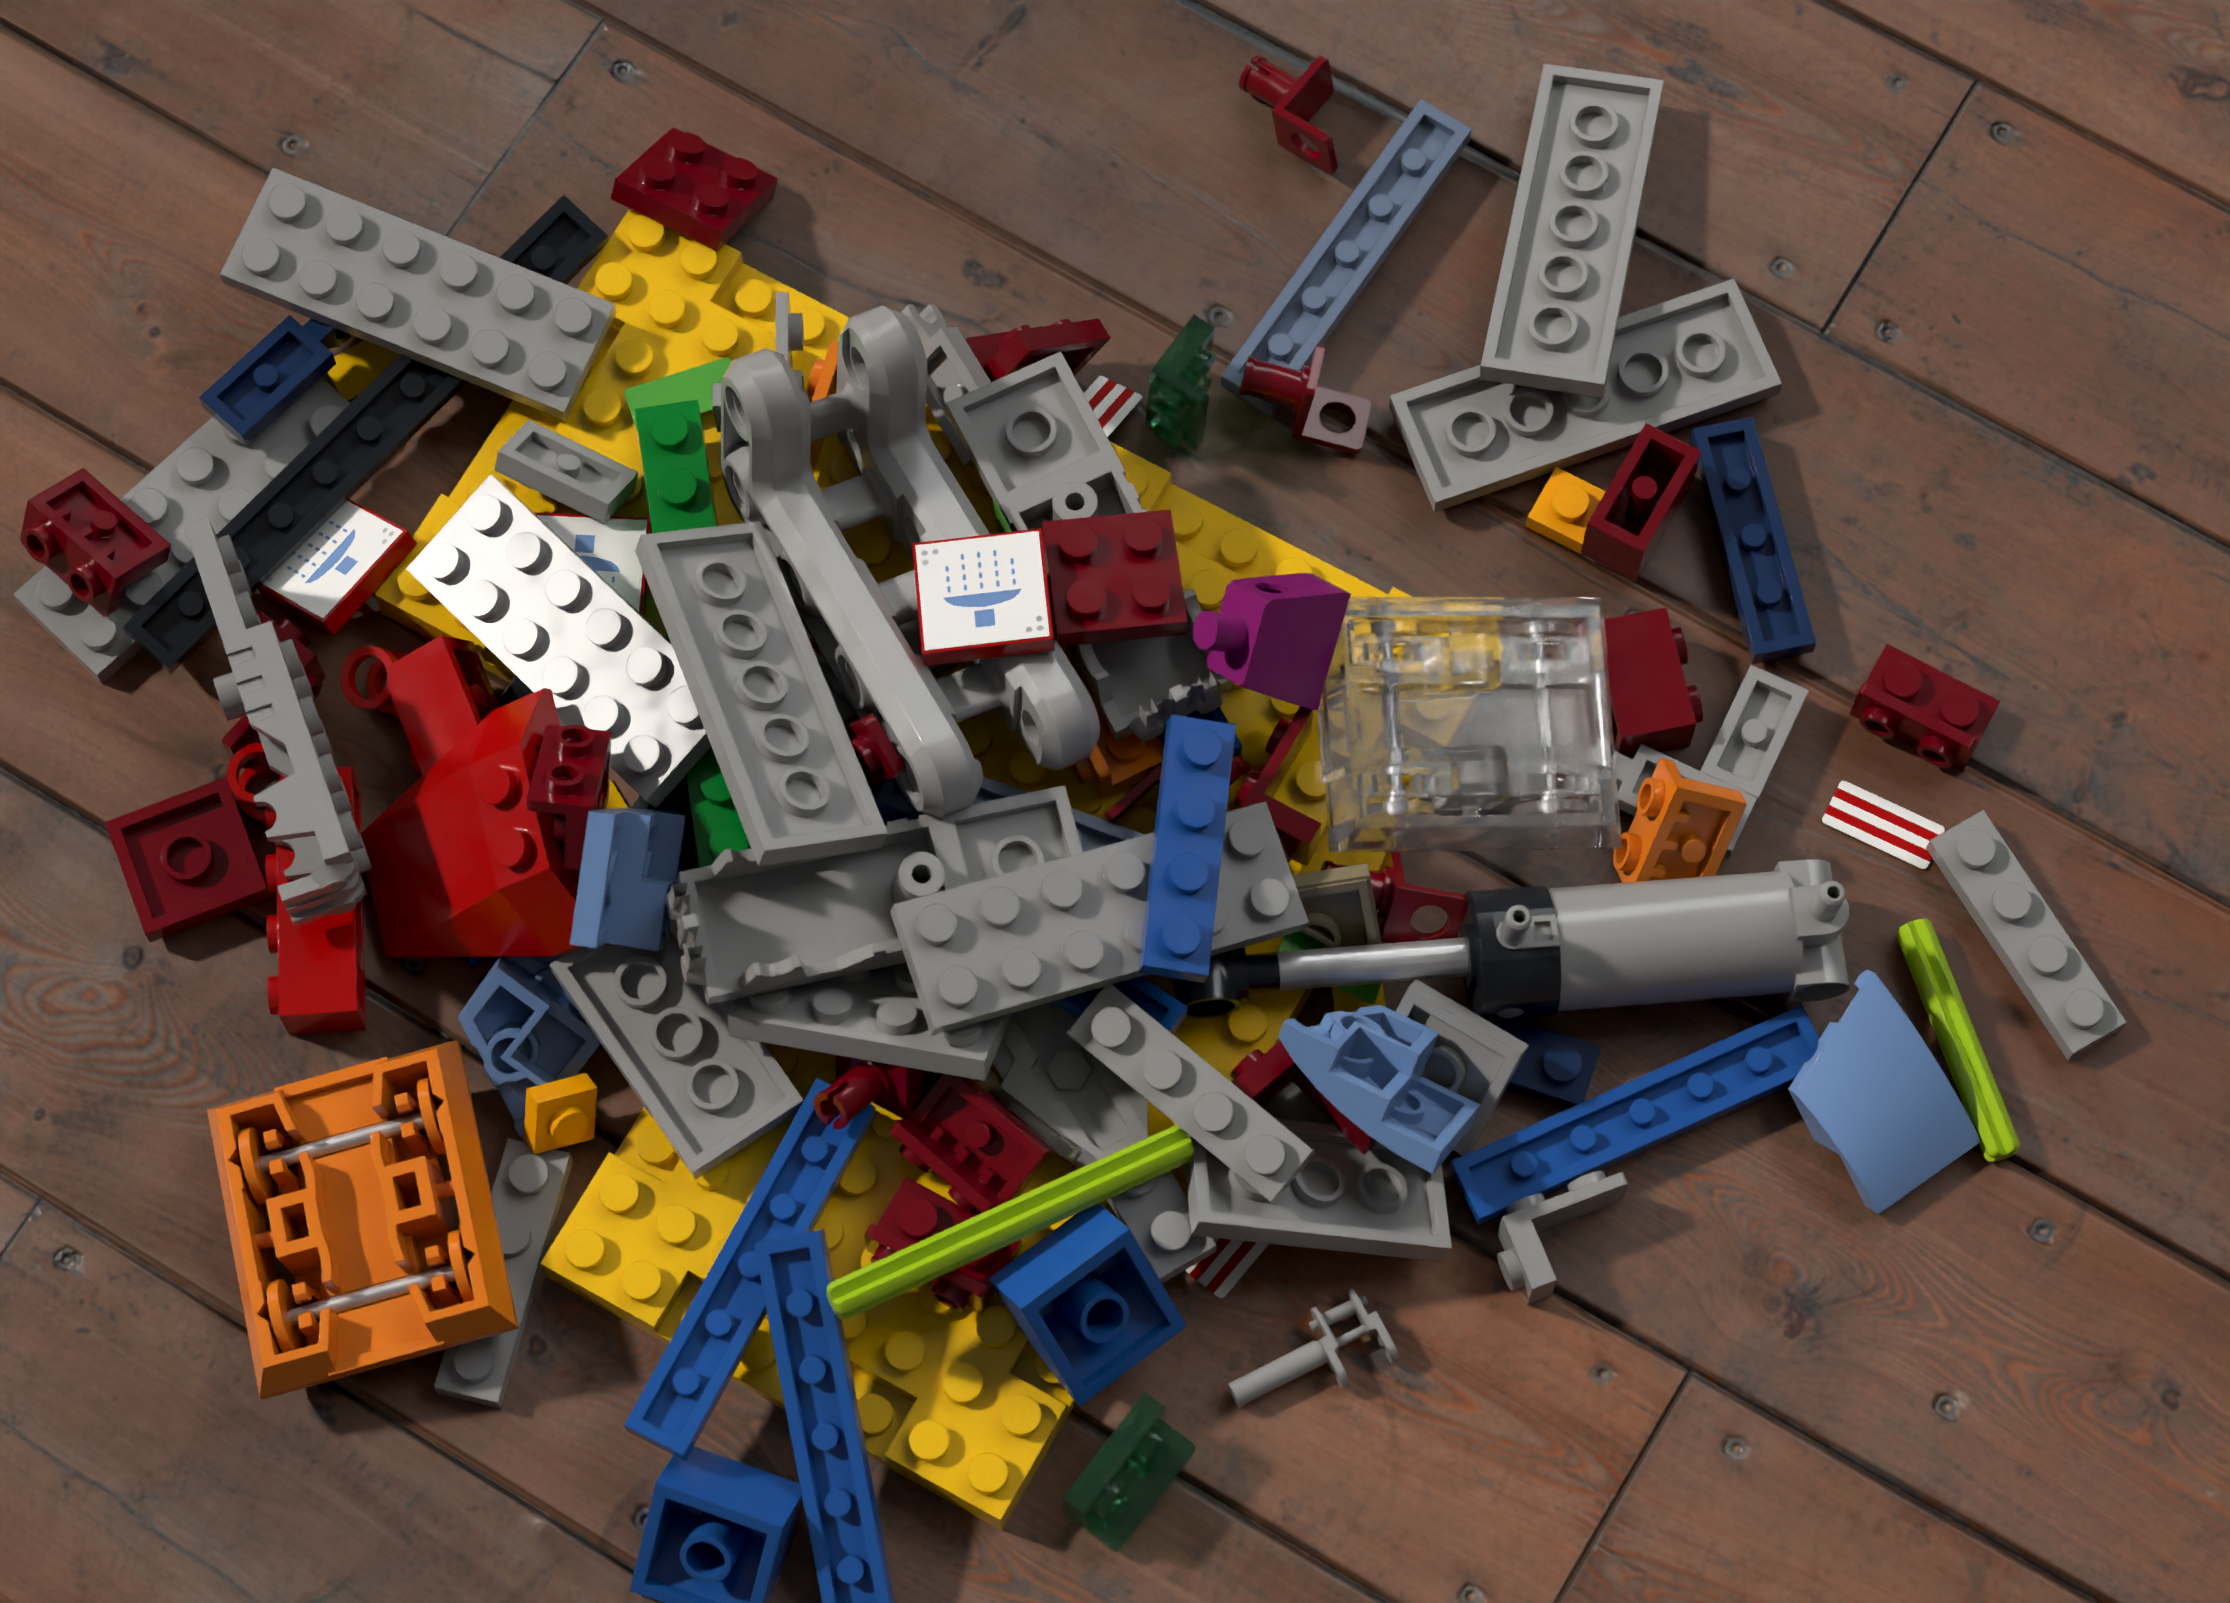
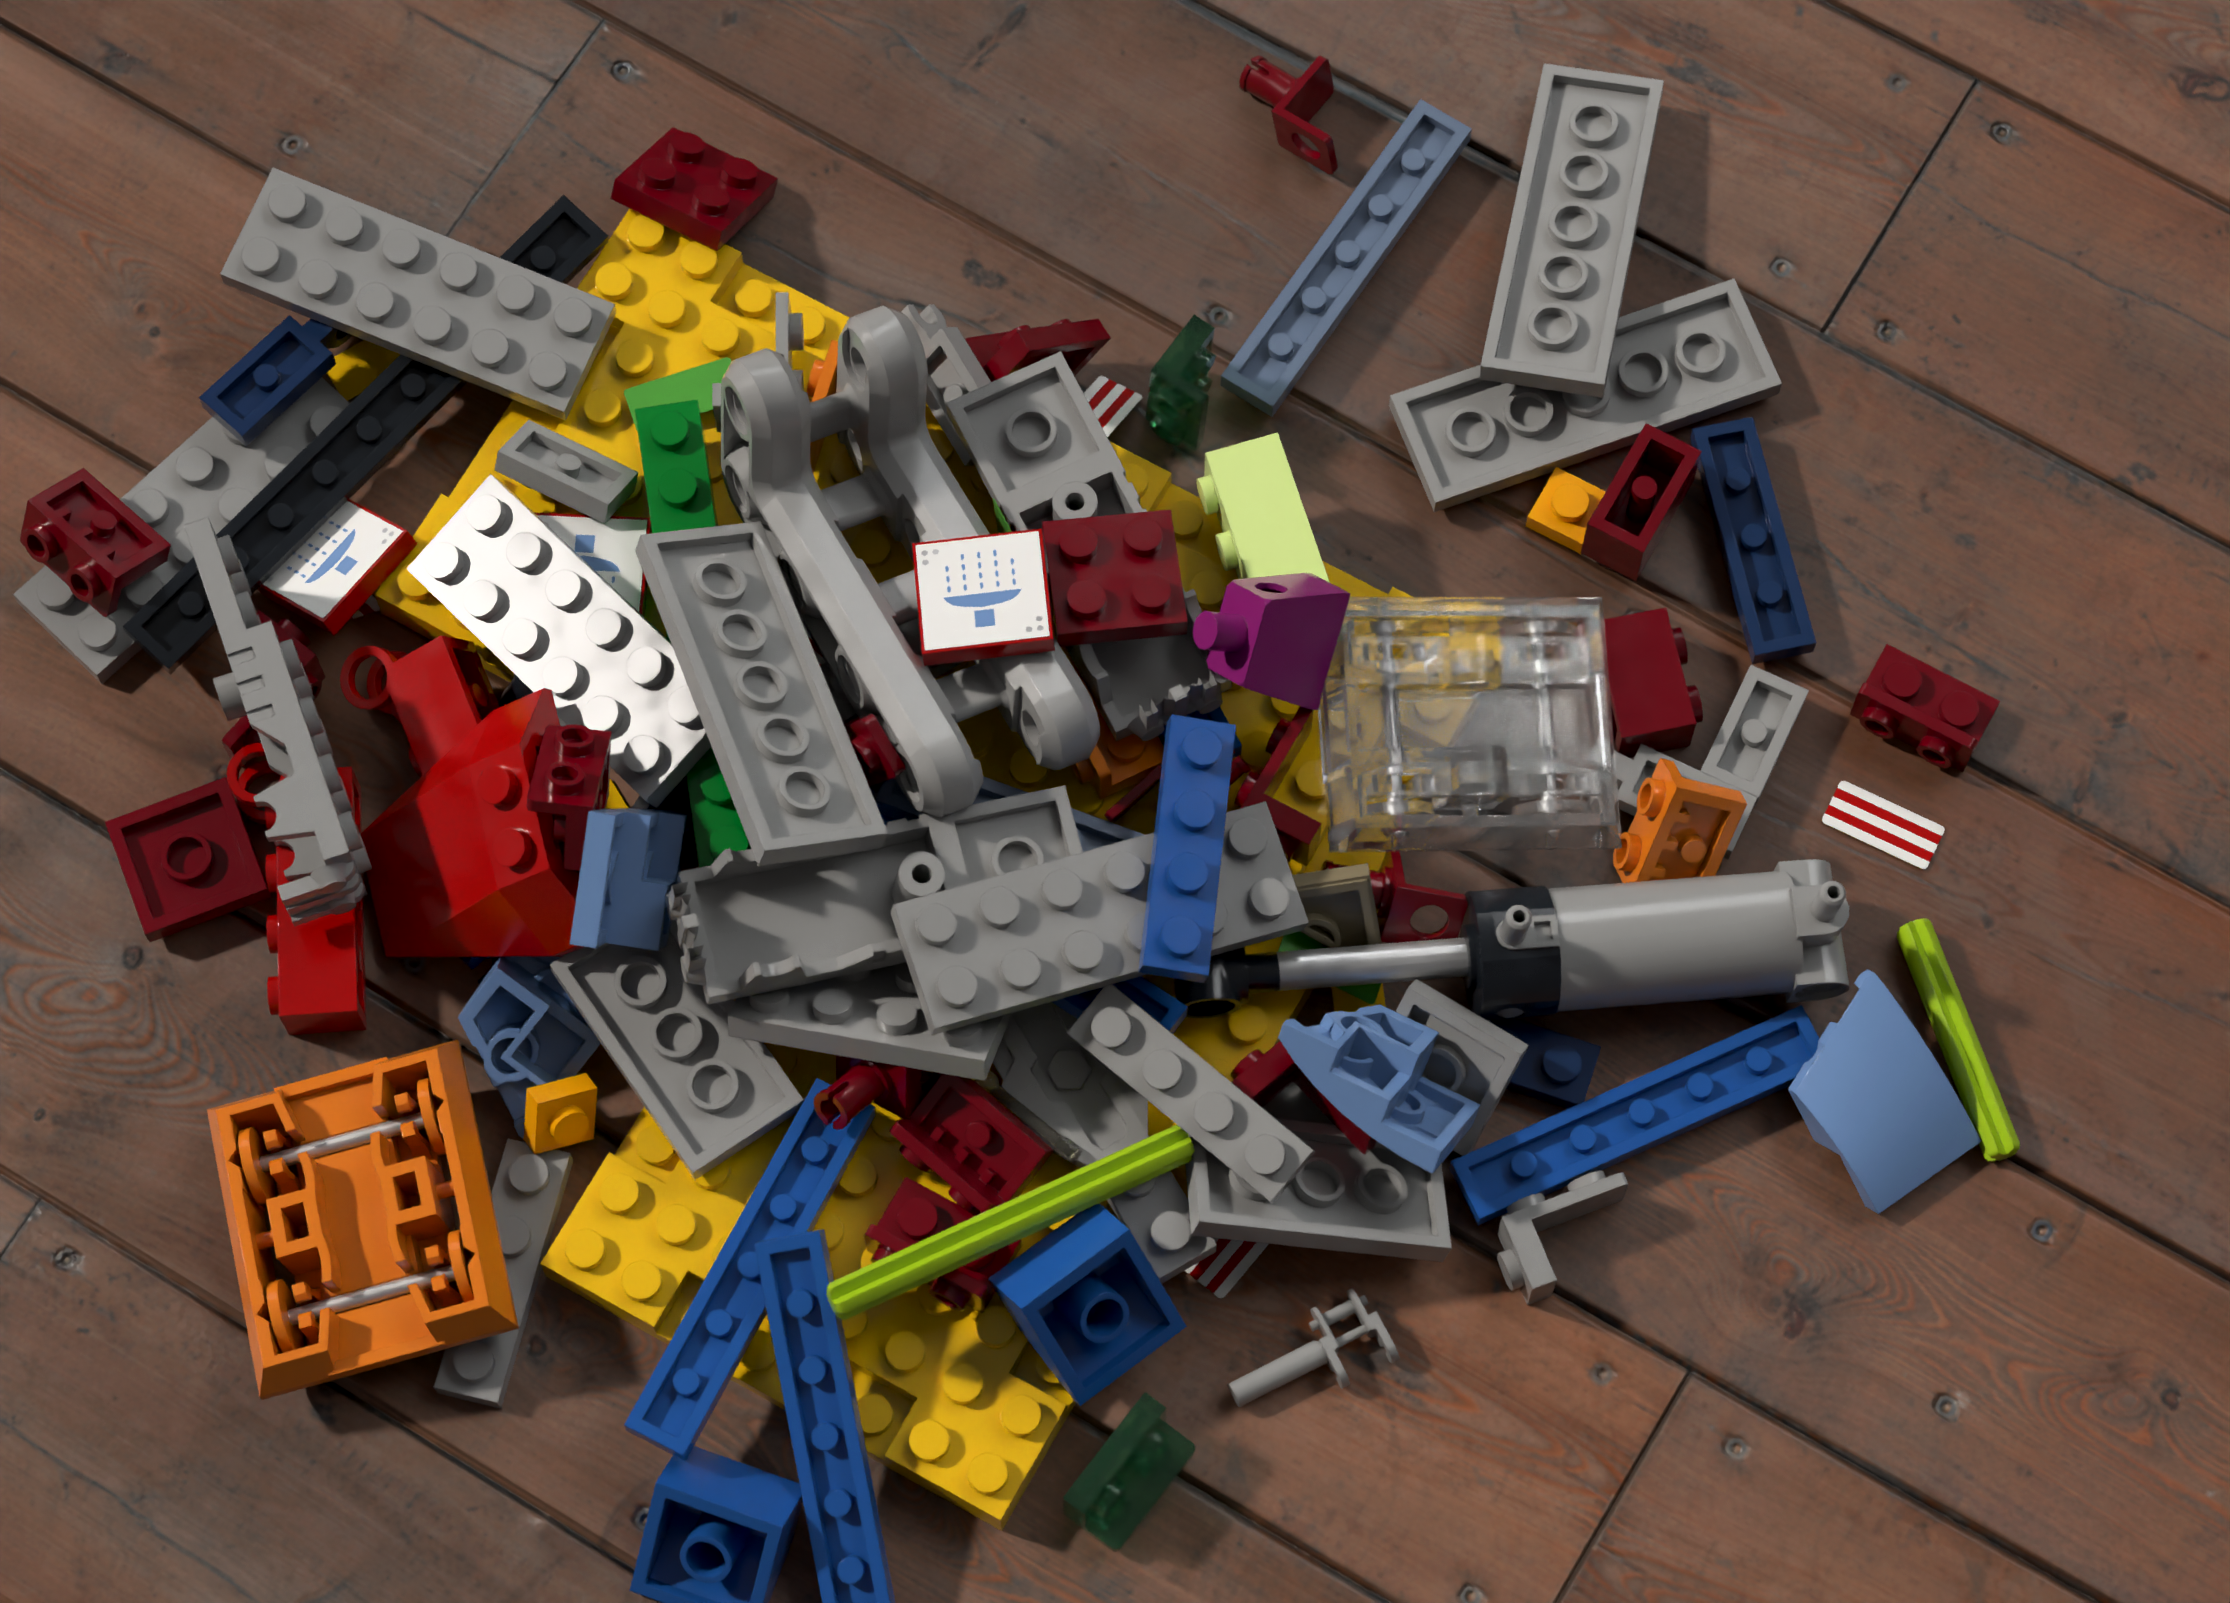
(1258, 511): none -> yellowish green brick
(1307, 401): dark red bracket -> none
(2026, 935): light grey plate -> none

